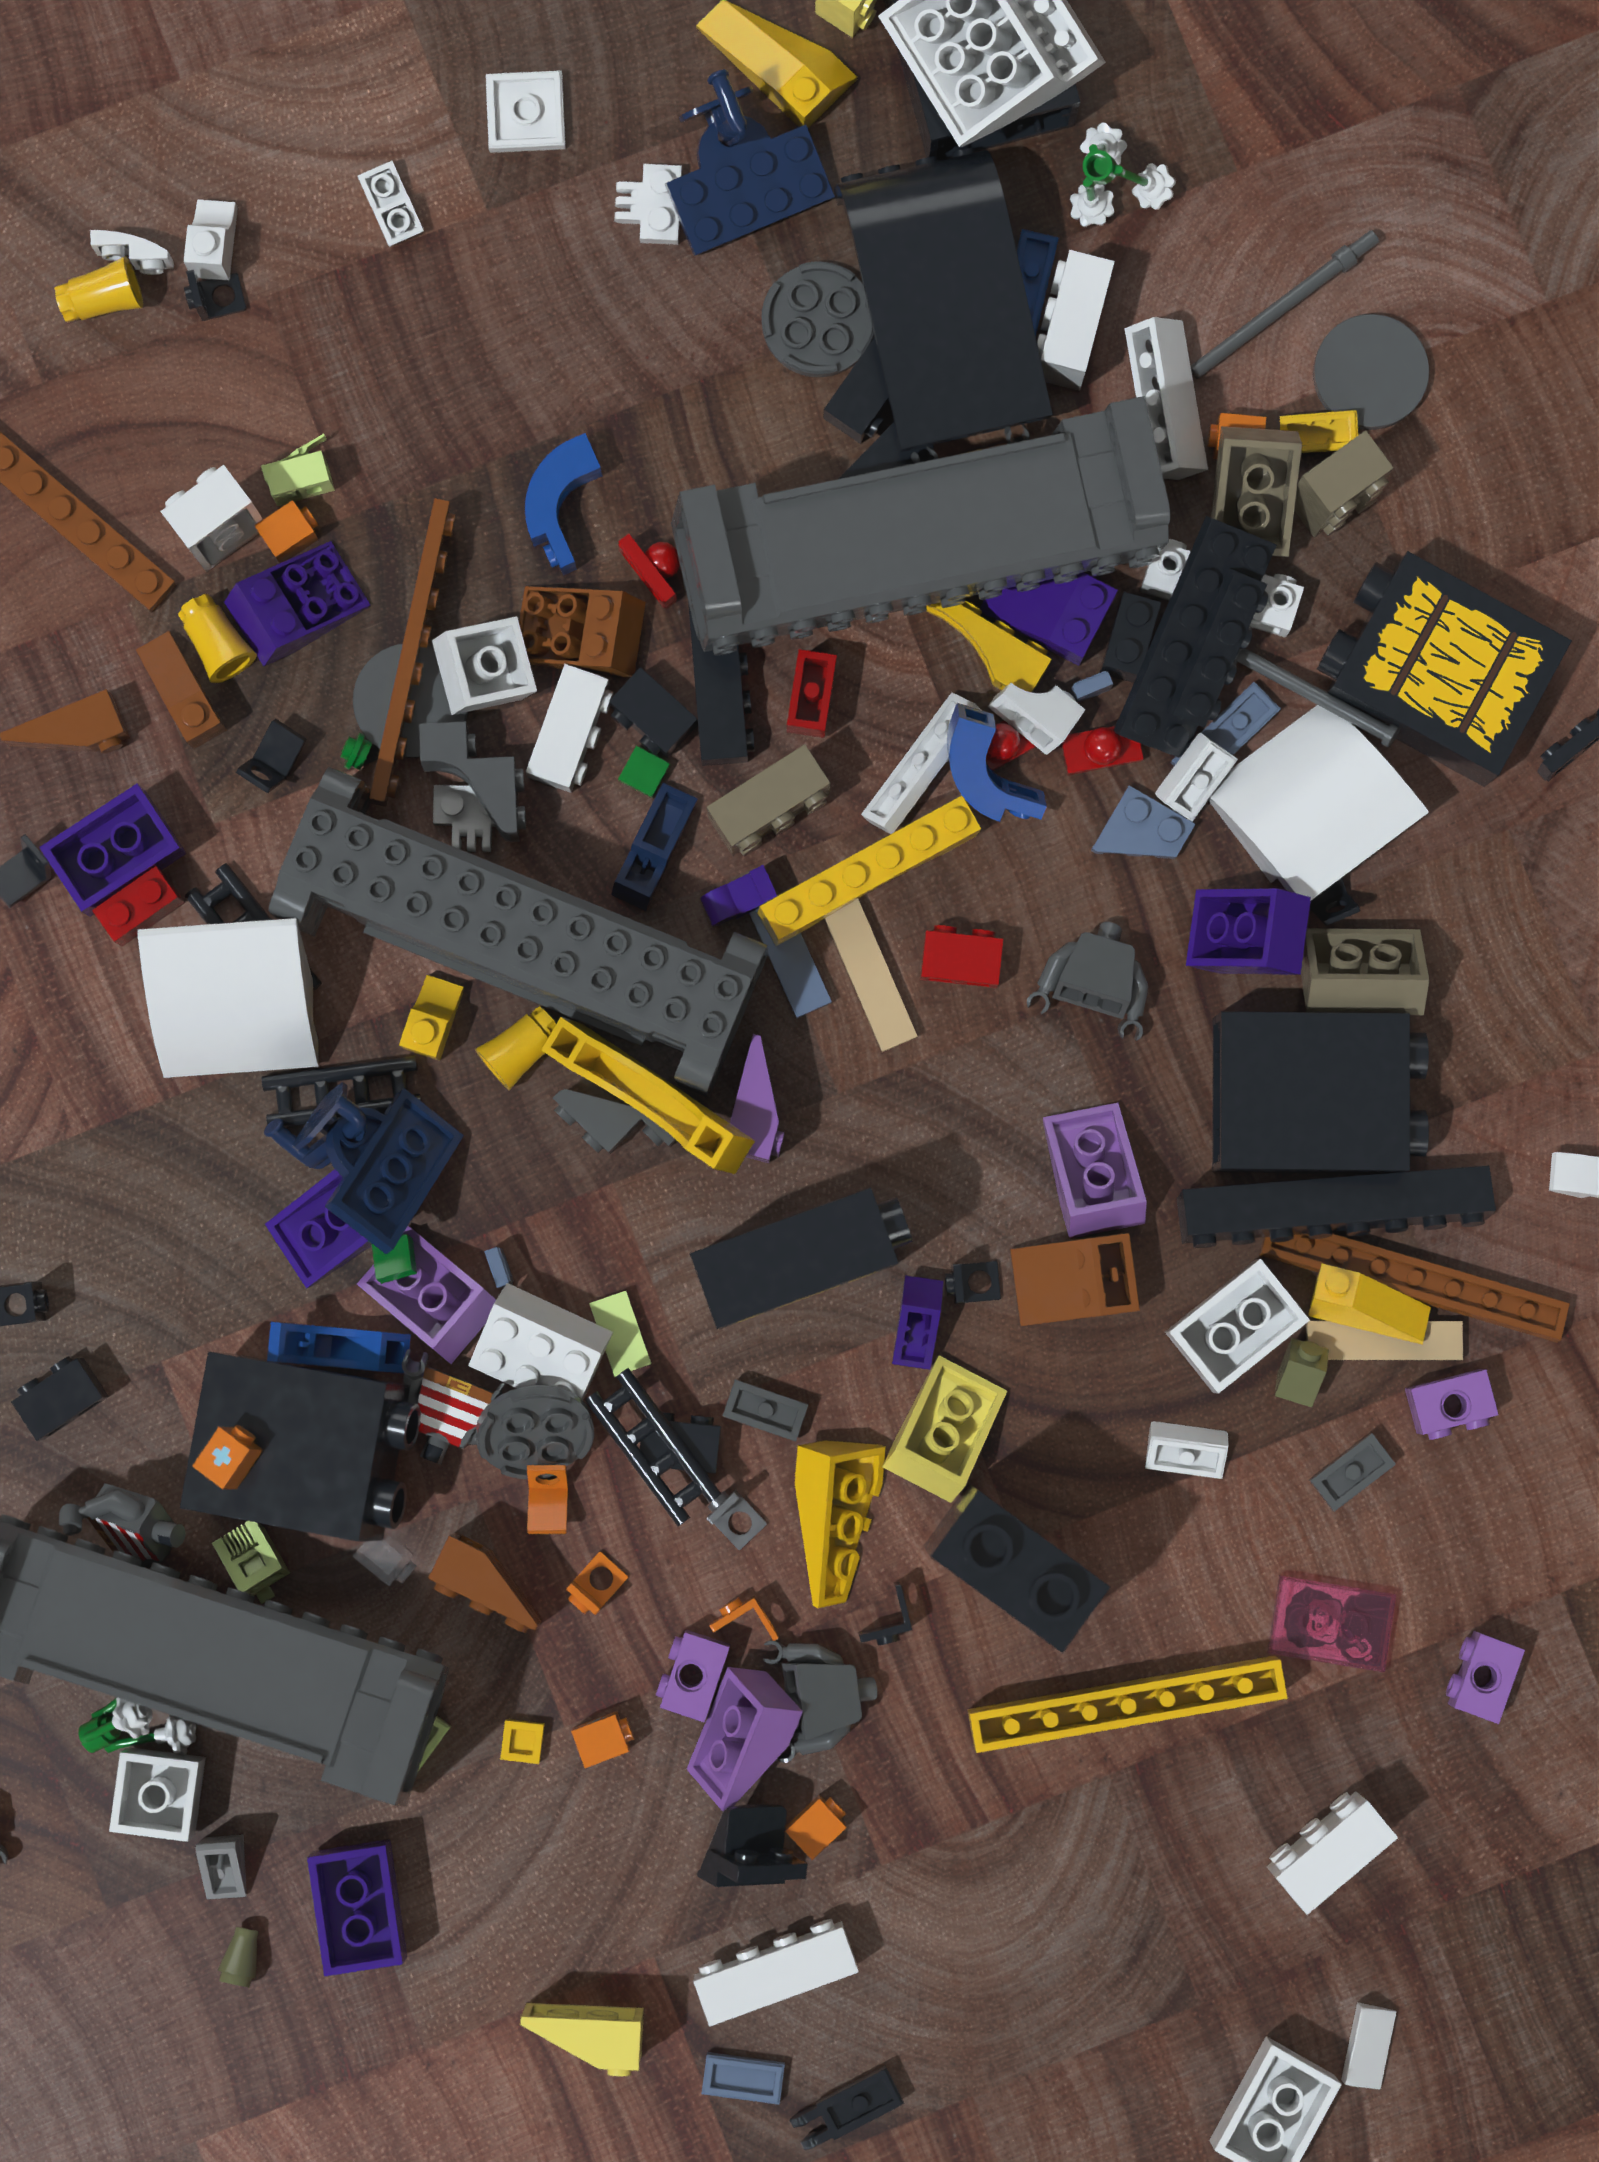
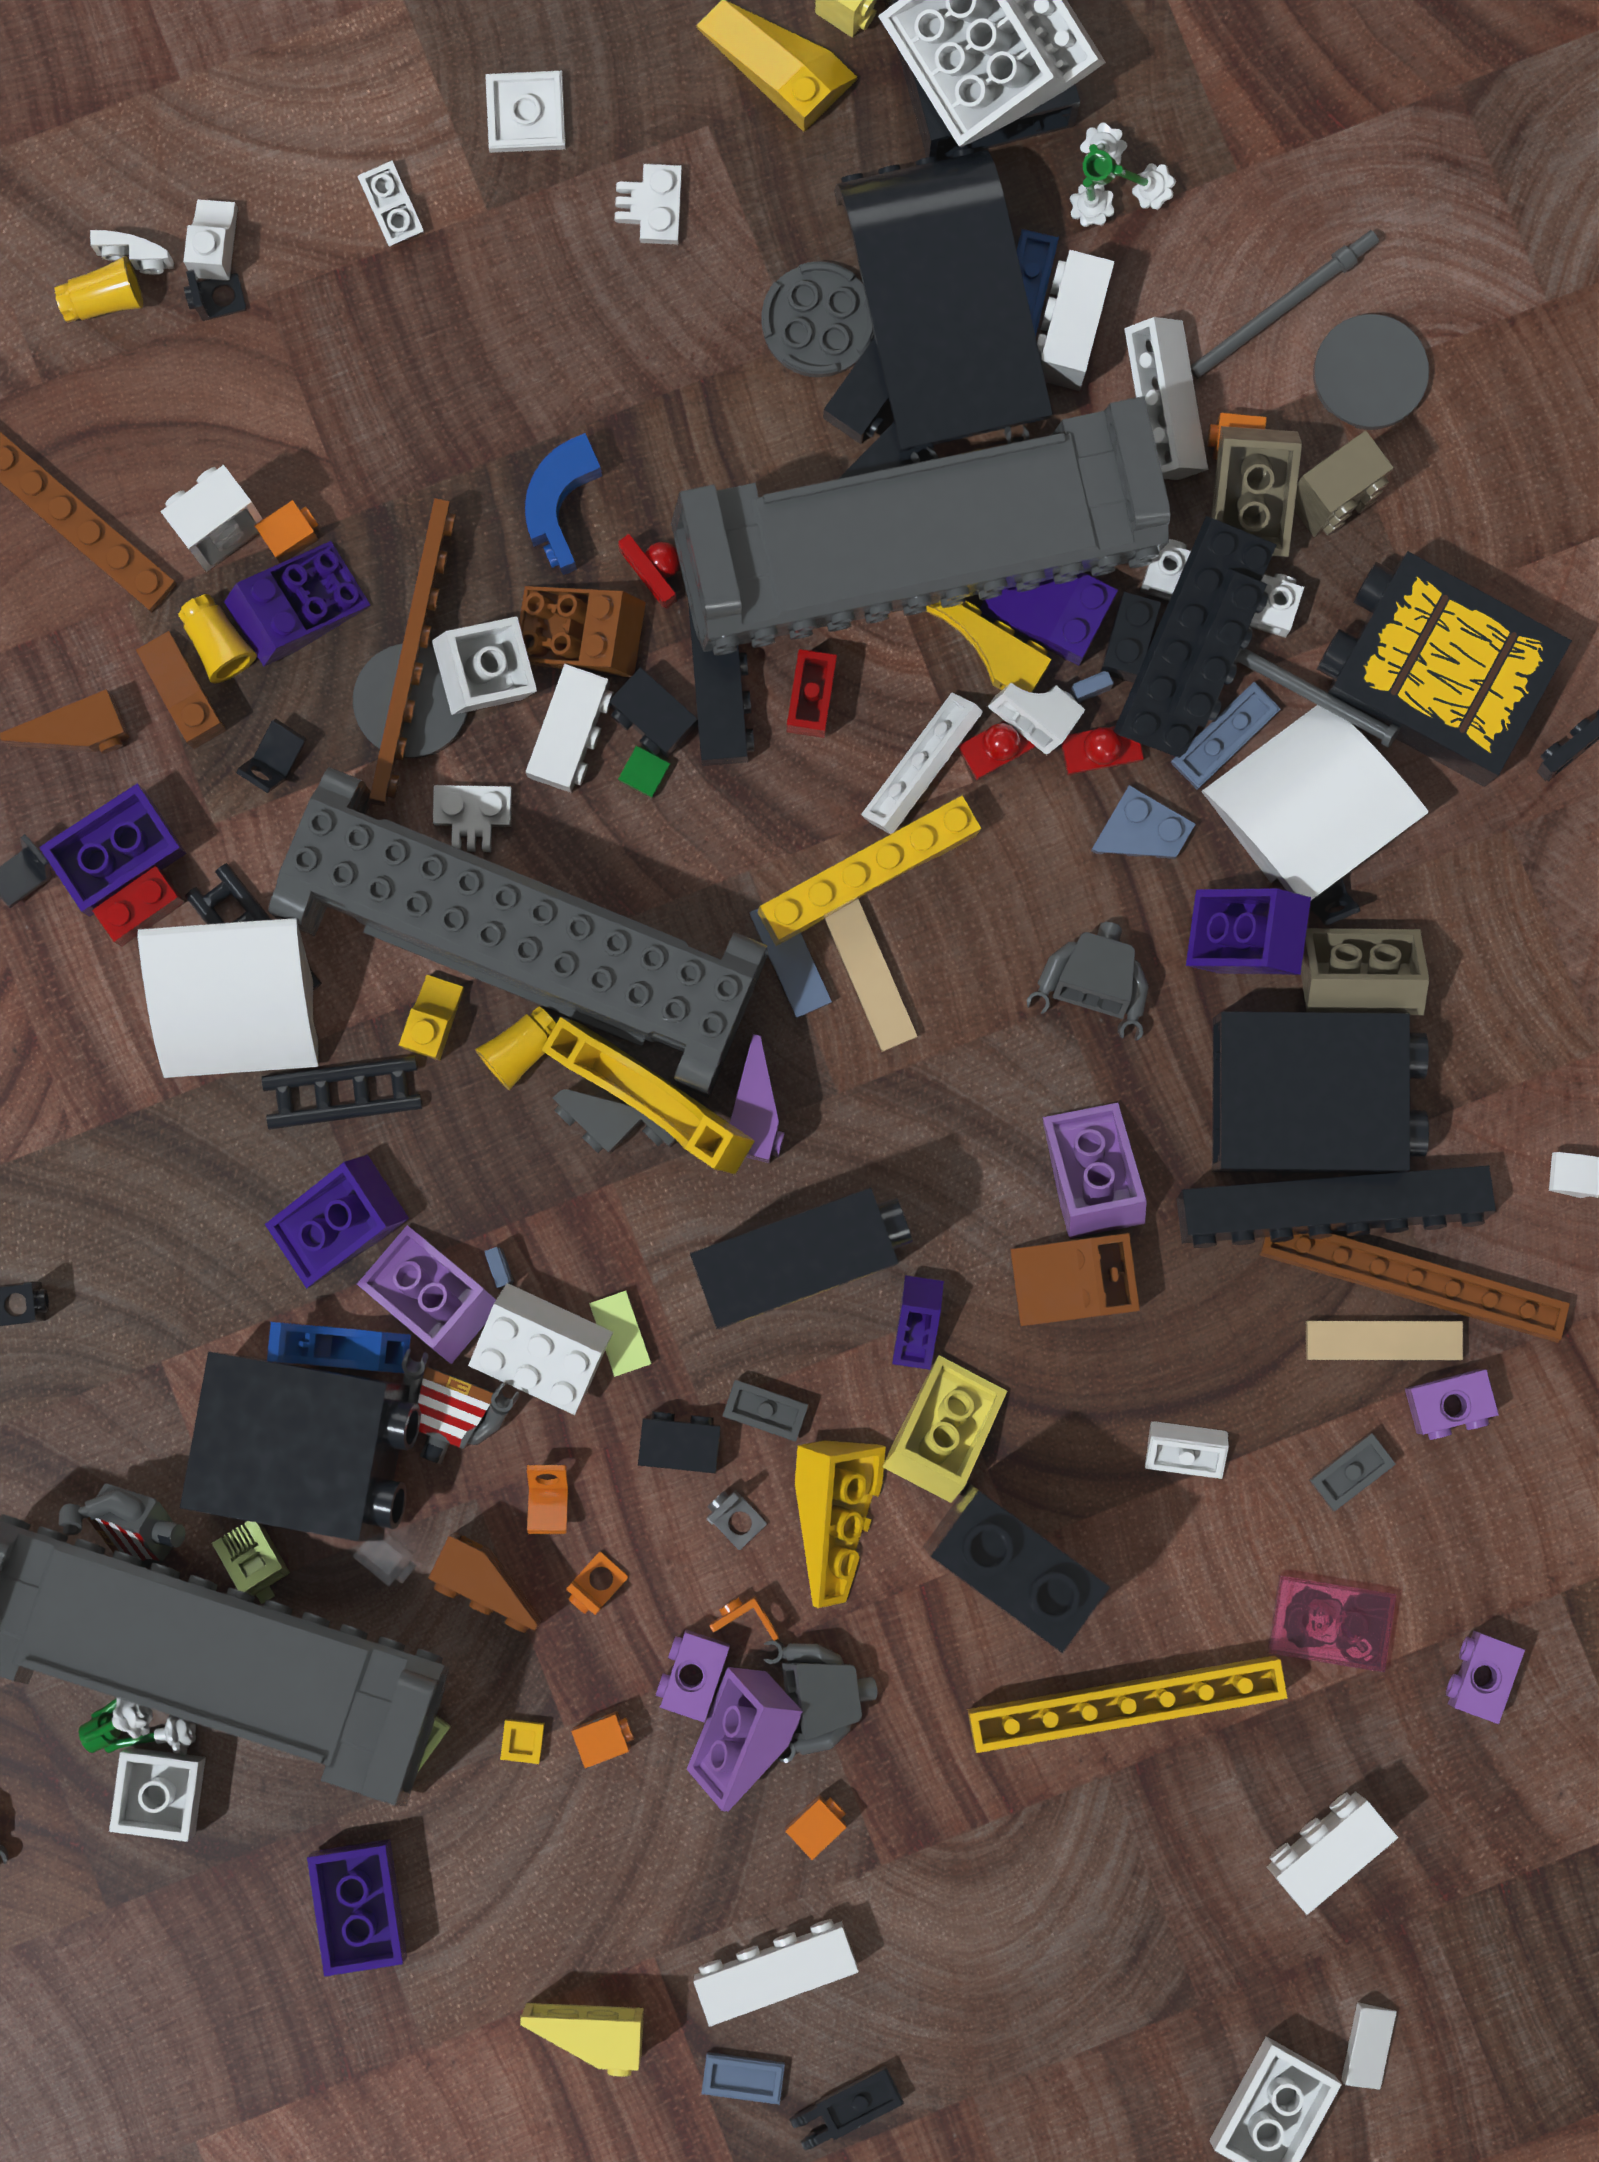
(59, 1398): black brick -> none
(222, 1866): light grey slope -> none
(228, 1456): orange brick -> none
(240, 1959): olive cone -> none
(299, 474): yellowish green piece -> none
(355, 751): green plate -> none
(383, 1159): dark blue plate -> none
(397, 1263): green tile -> none
(493, 780): dark grey arch -> none
(534, 1429): dark grey tile -> none
(652, 1471): black bar -> none
(653, 846): dark blue slope -> none
(738, 897): dark purple leg -> none
(745, 179): dark blue plate -> none
(750, 1849): black piece -> none
(769, 801): dark tan brick -> none
(890, 1633): black bracket -> none
(958, 1285): black bracket -> none
(961, 957): red brick -> none
(967, 747): blue arch -> none
(1195, 776): white slope -> none
(1237, 1326): white brick -> none
(1301, 1372): olive brick -> none
(1322, 430): yellow plate -> none
(1367, 1305): yellow slope -> none

